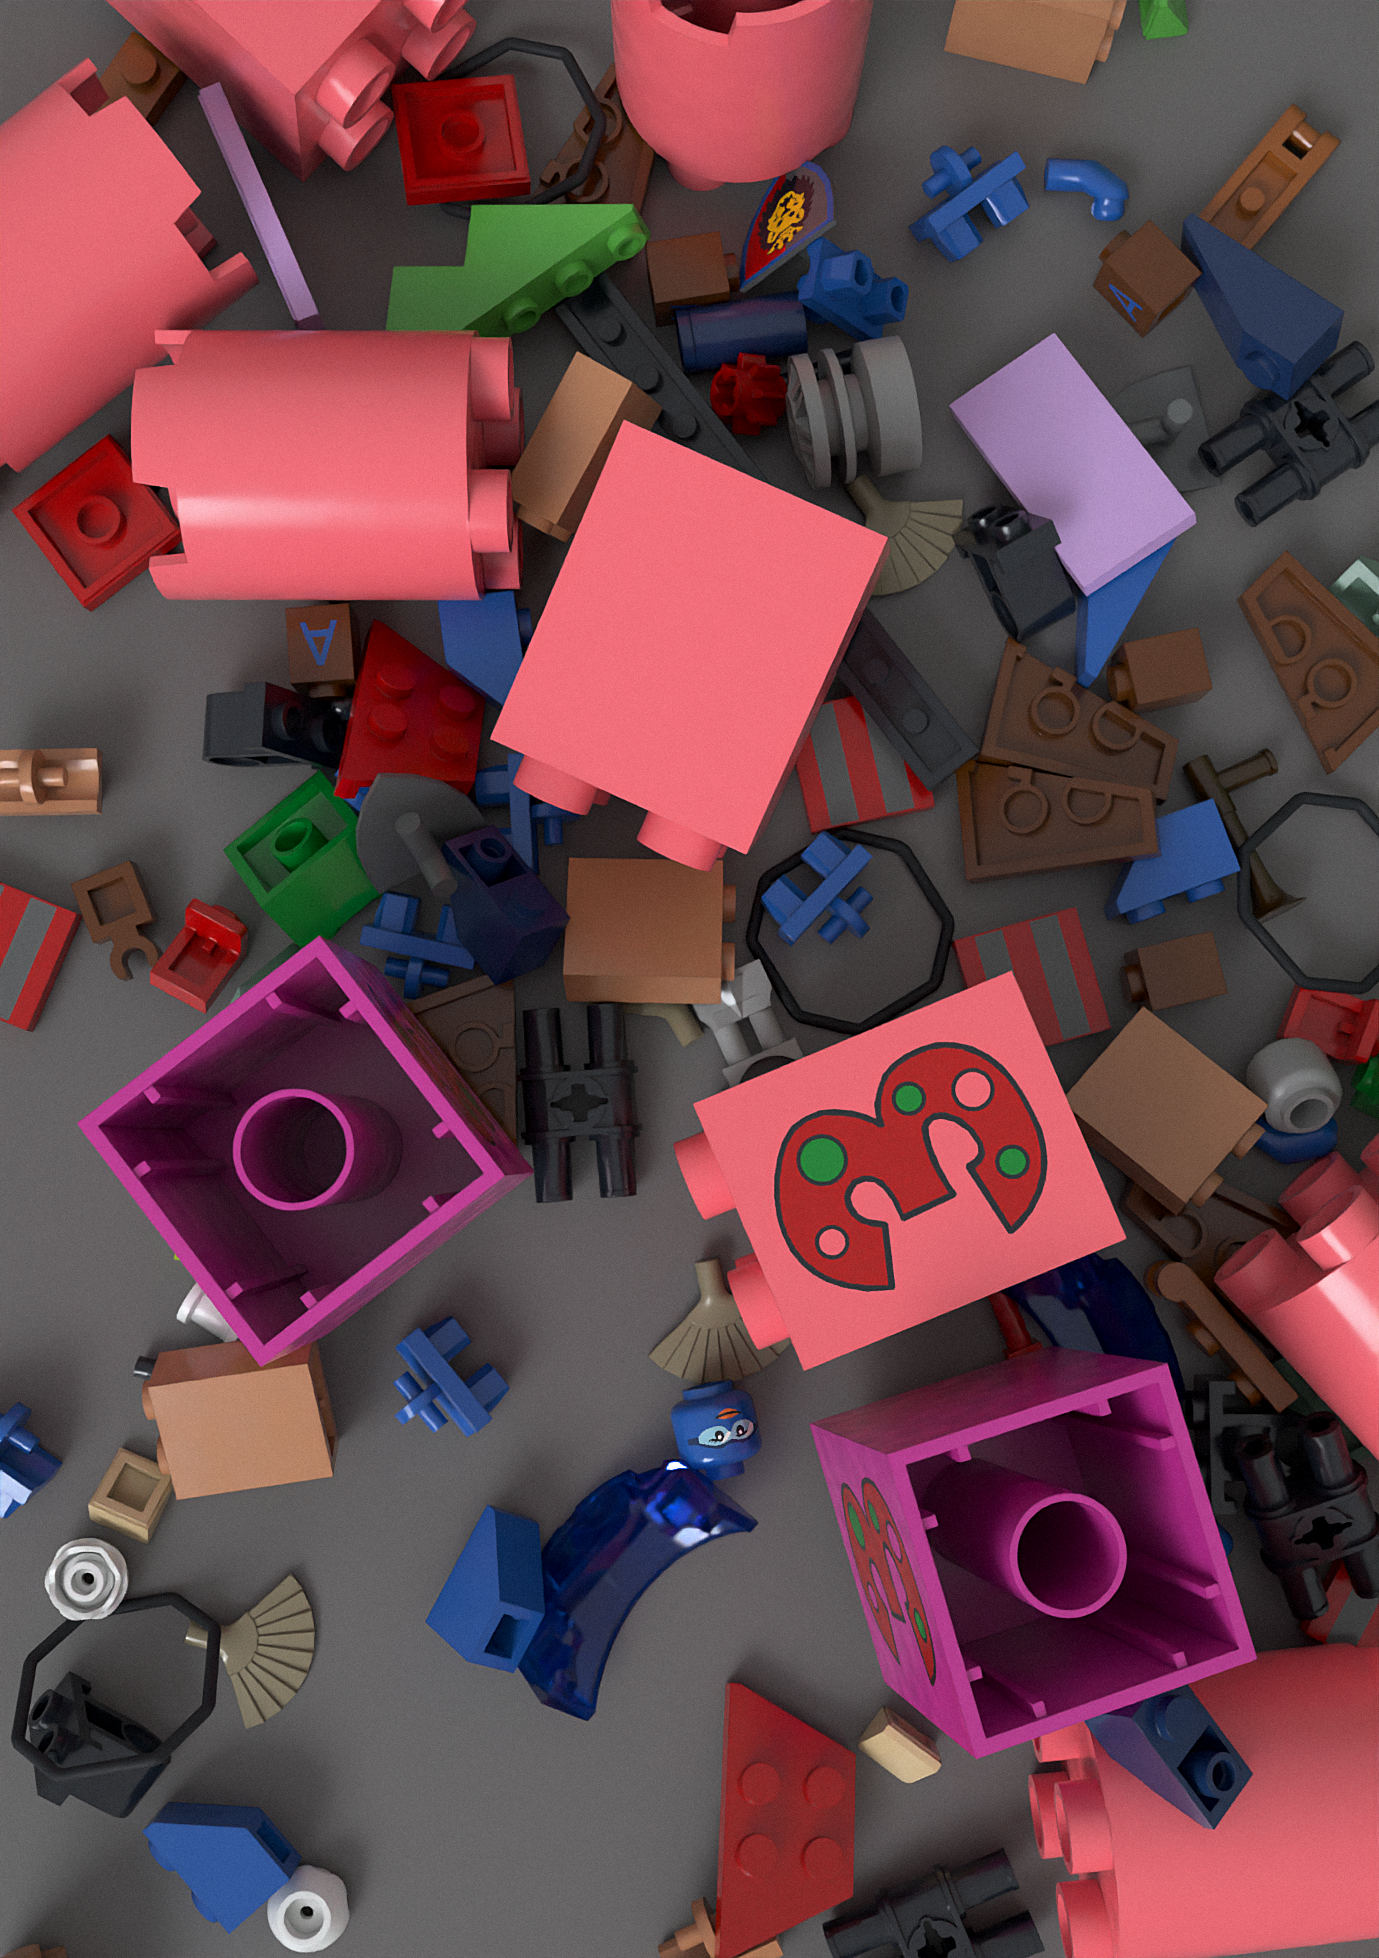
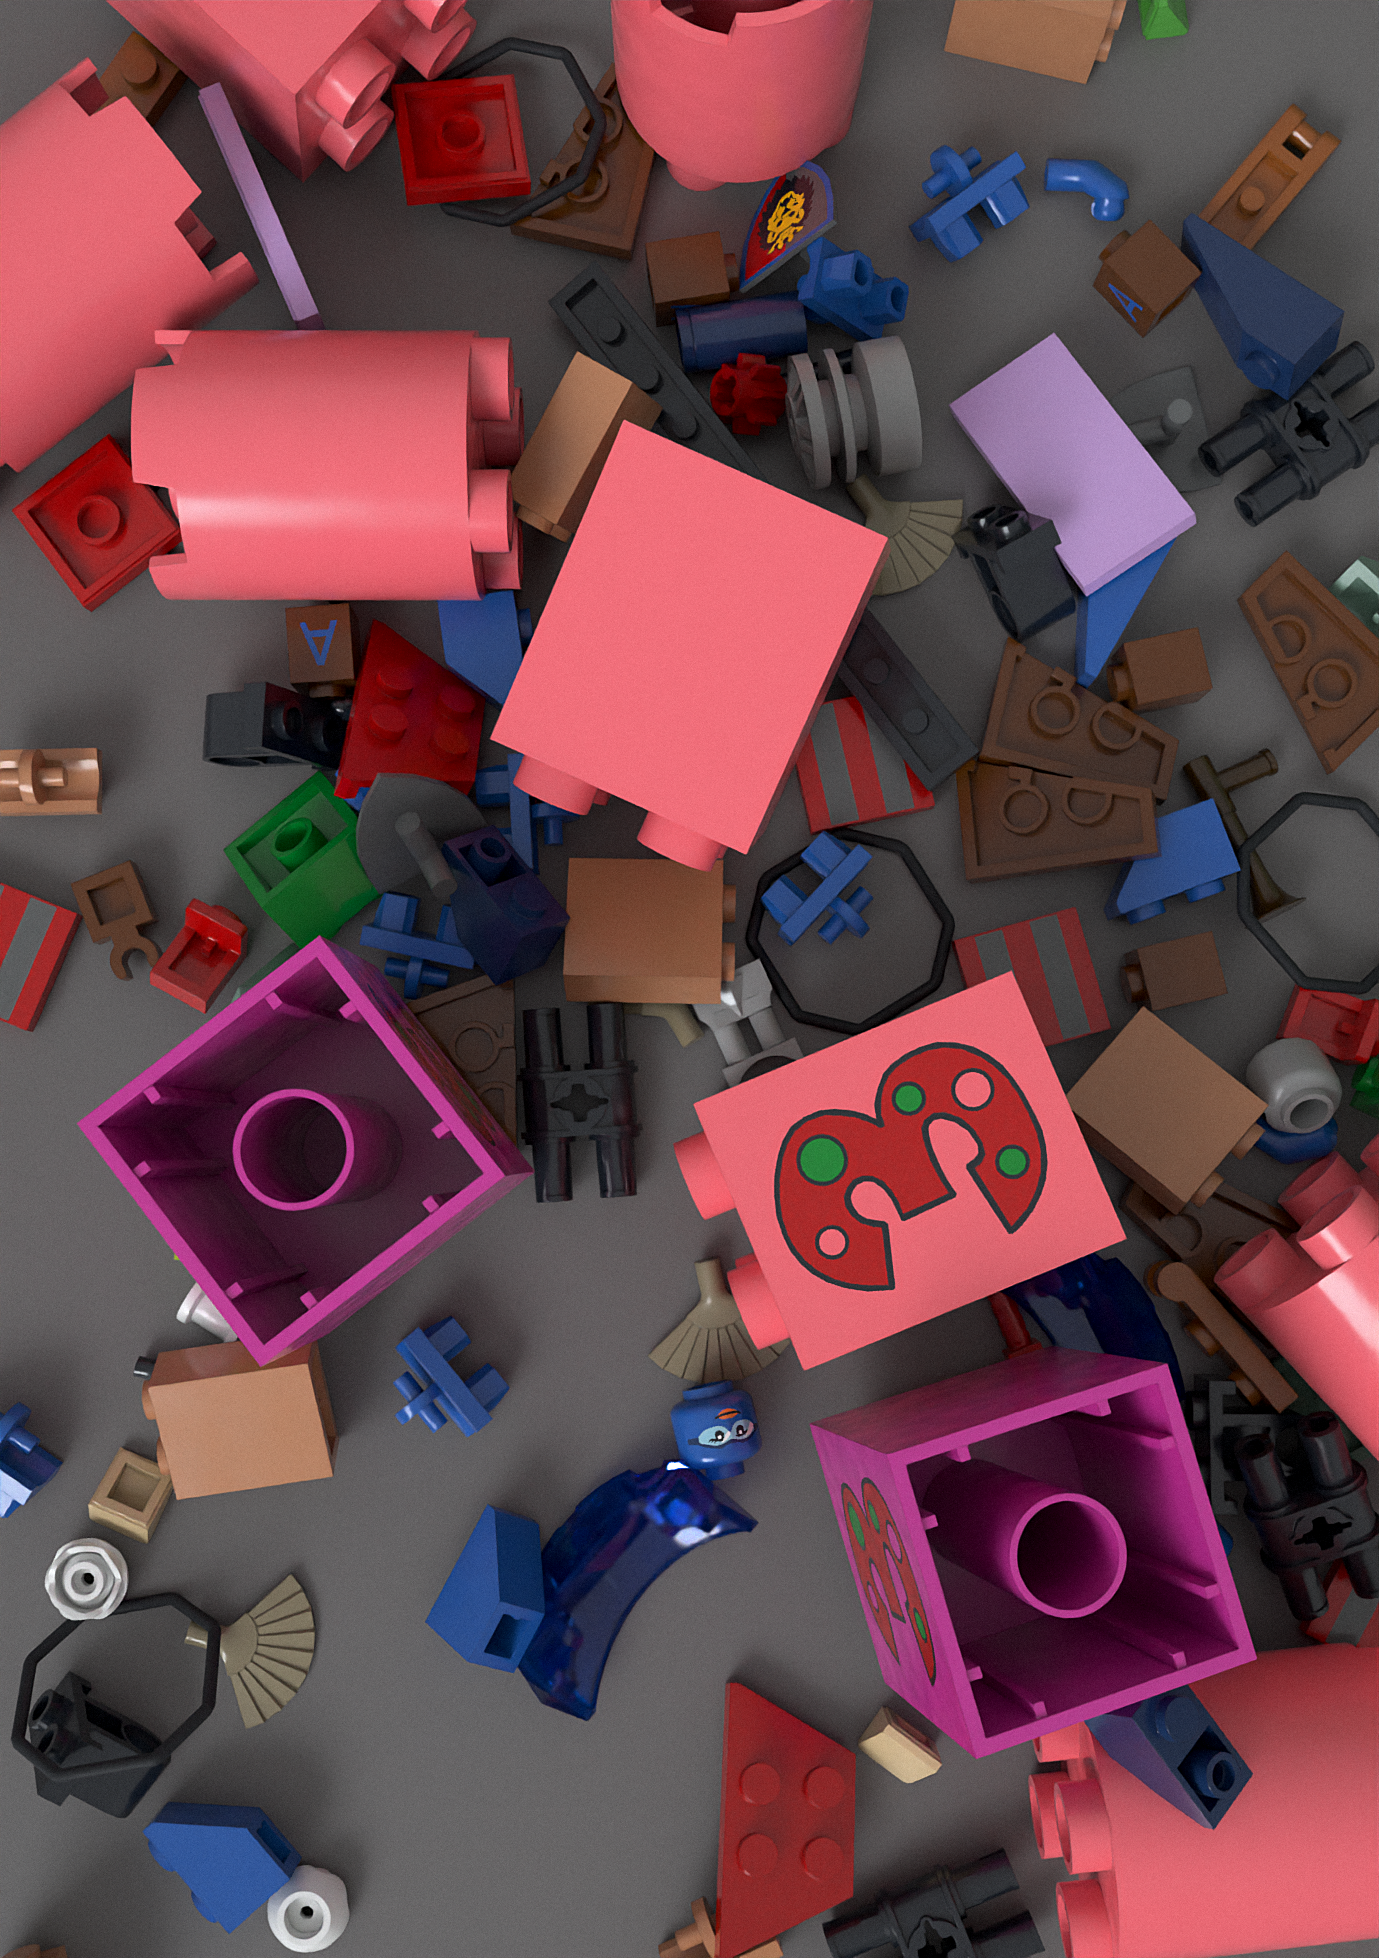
(515, 267): bright green slope -> none

